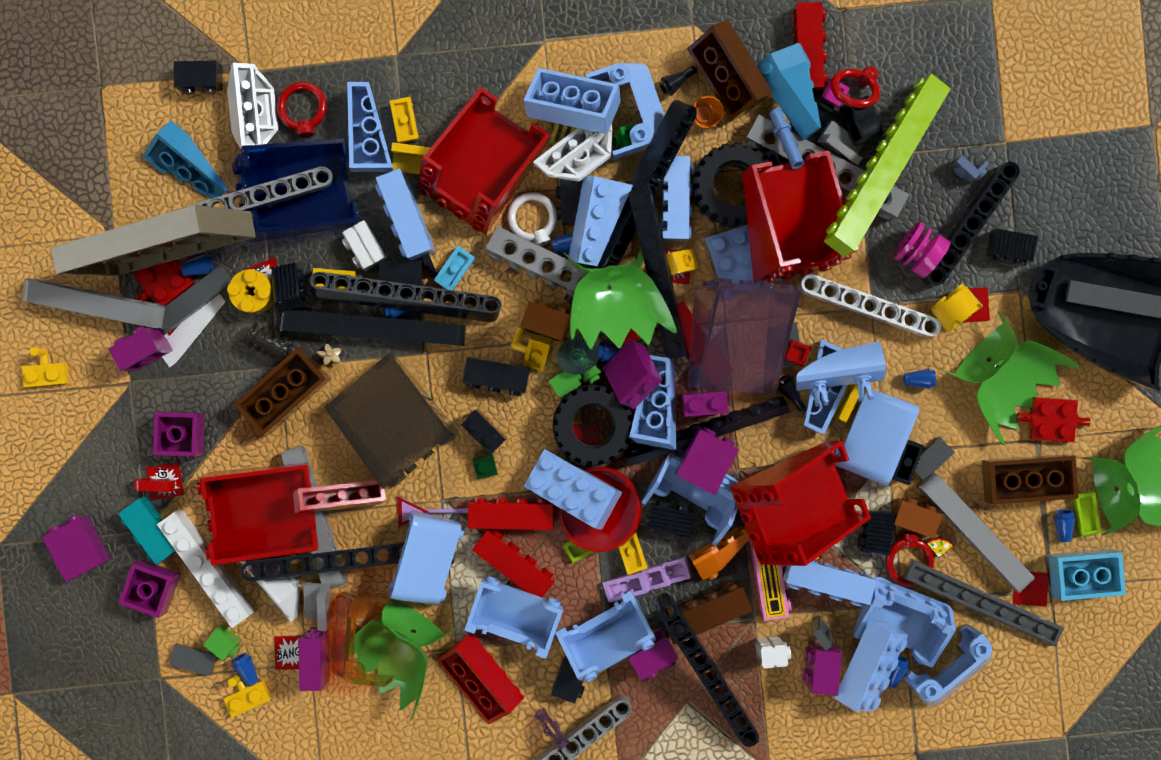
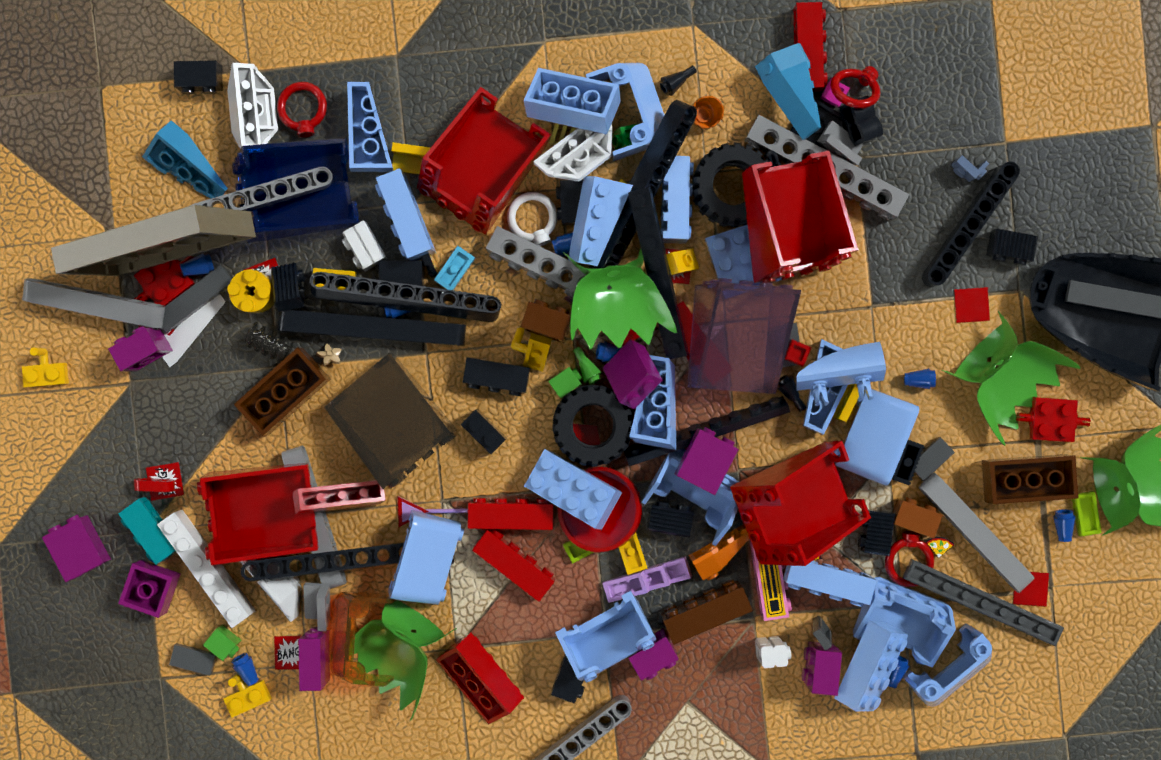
(178, 433): magenta brick -> none
(404, 120): yellow plate -> none
(485, 466): dark green plate -> none
(515, 615): light blue windscreen -> none
(558, 738): pin -> none
(574, 349): clear light blue dish -> none
(703, 403): magenta brick -> none
(729, 70): reddish brown brick -> none
(733, 710): black beam -> none
(783, 131): medium blue pin -> none
(879, 306): white beam -> none
(886, 166): lime brick -> none
(921, 249): dark pink wheel -> none
(957, 308): yellow brick -> none
(1087, 574): medium azure brick -> none

